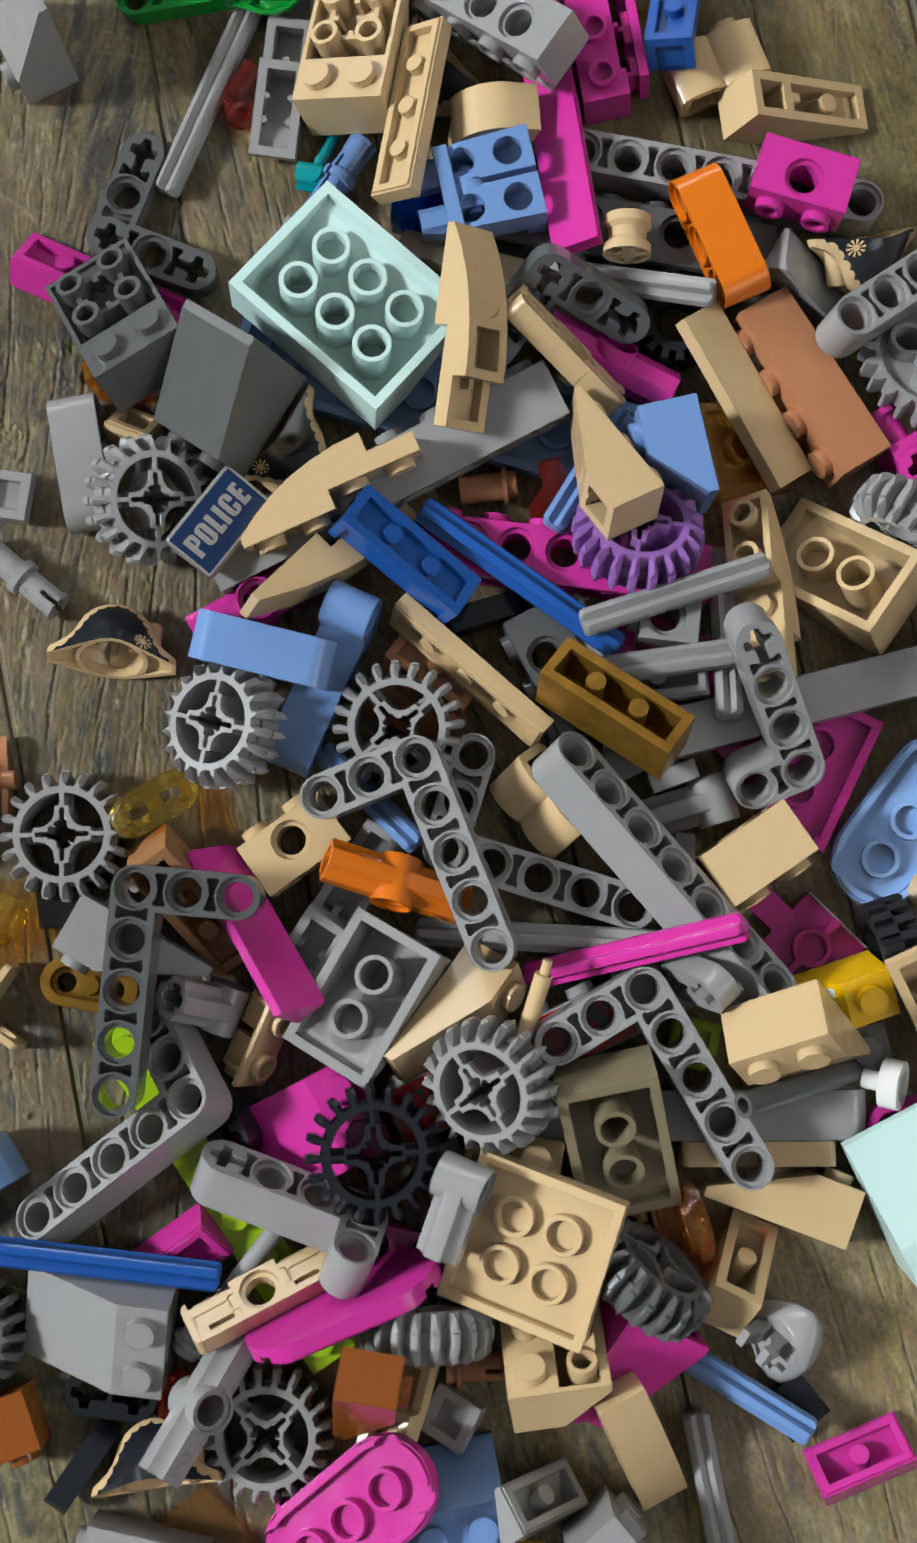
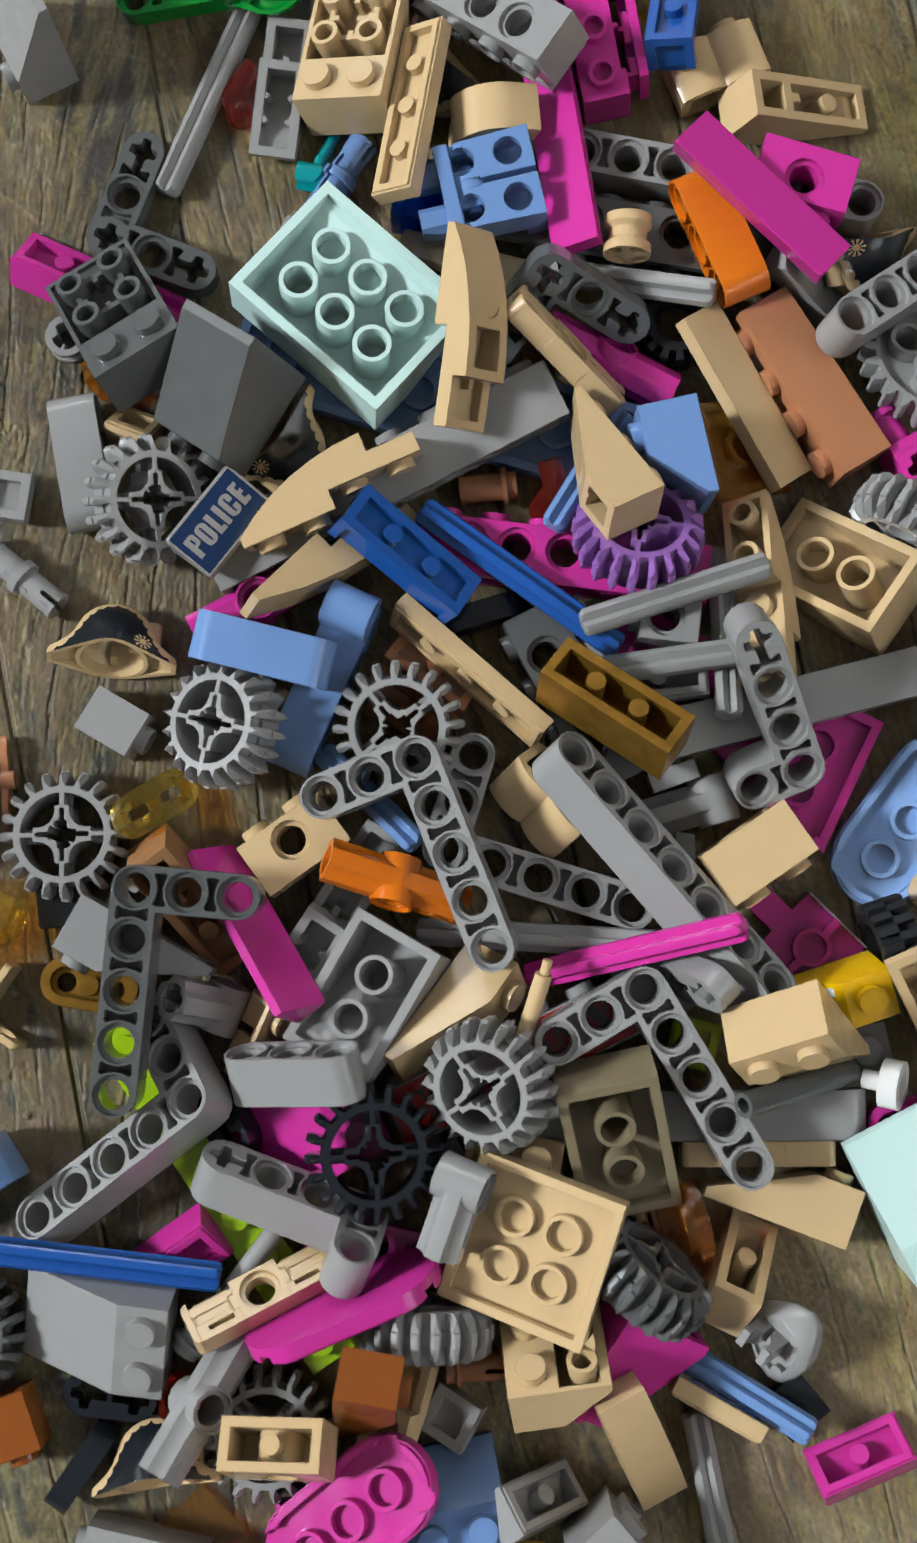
(54, 339): none -> light grey bush
(117, 724): none -> light grey brick
(277, 1448): none -> tan brick
(296, 1073): none -> light grey beam
(717, 1407): none -> tan tile
(760, 196): none -> dark pink slope

